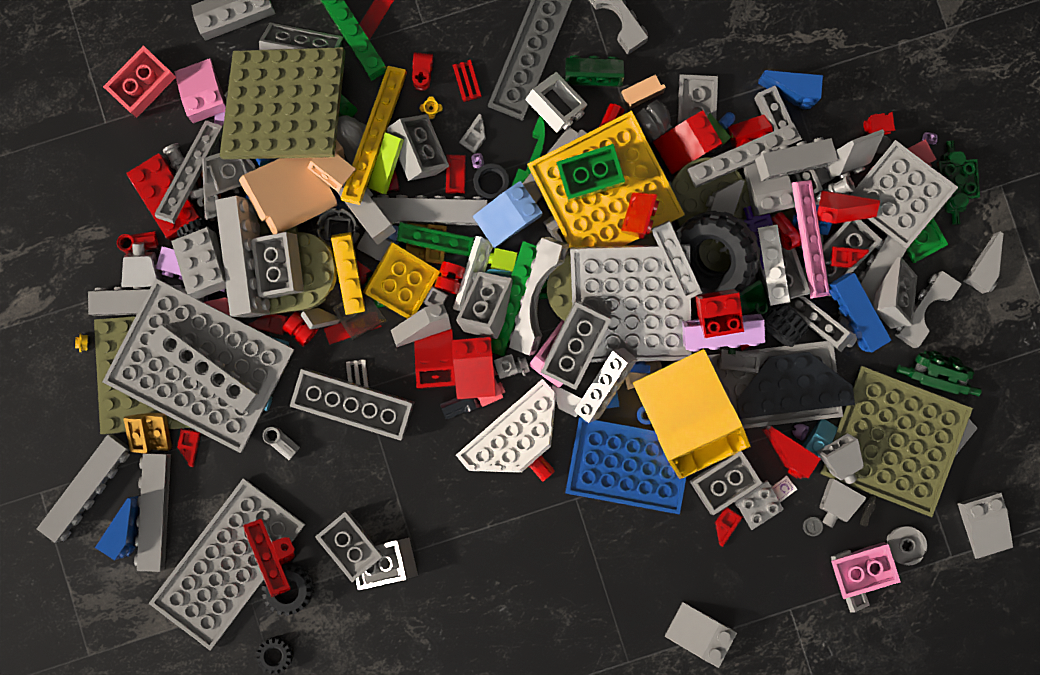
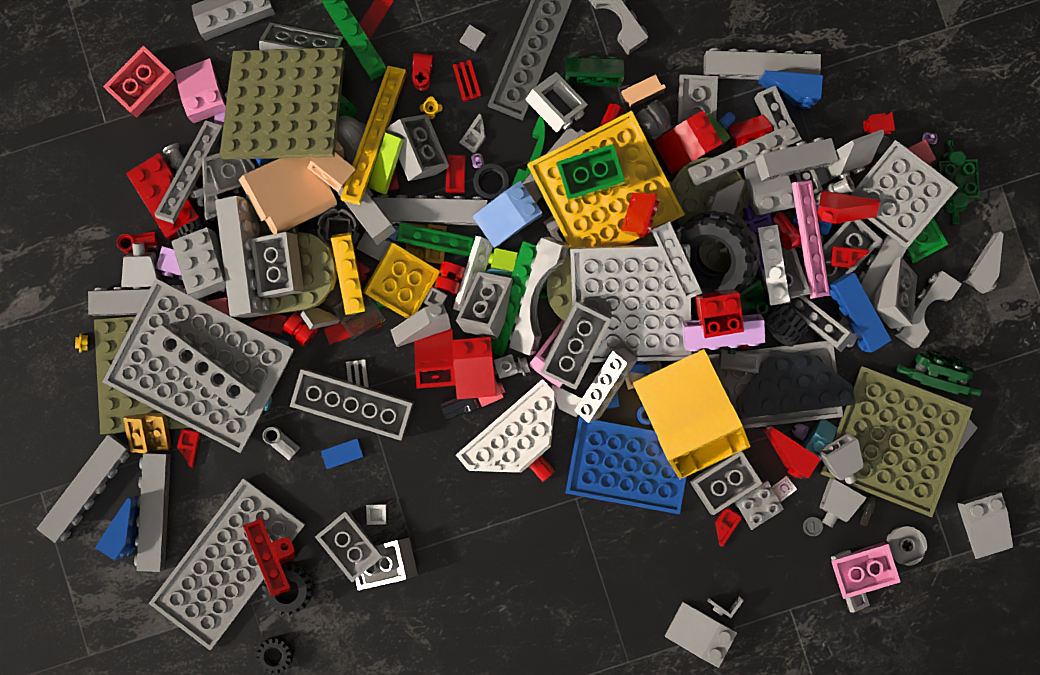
(342, 453): none -> blue tile
(376, 514): none -> white plate
(472, 38): none -> light grey tile
(731, 611): none -> light grey bracket
(752, 64): none -> light grey brick

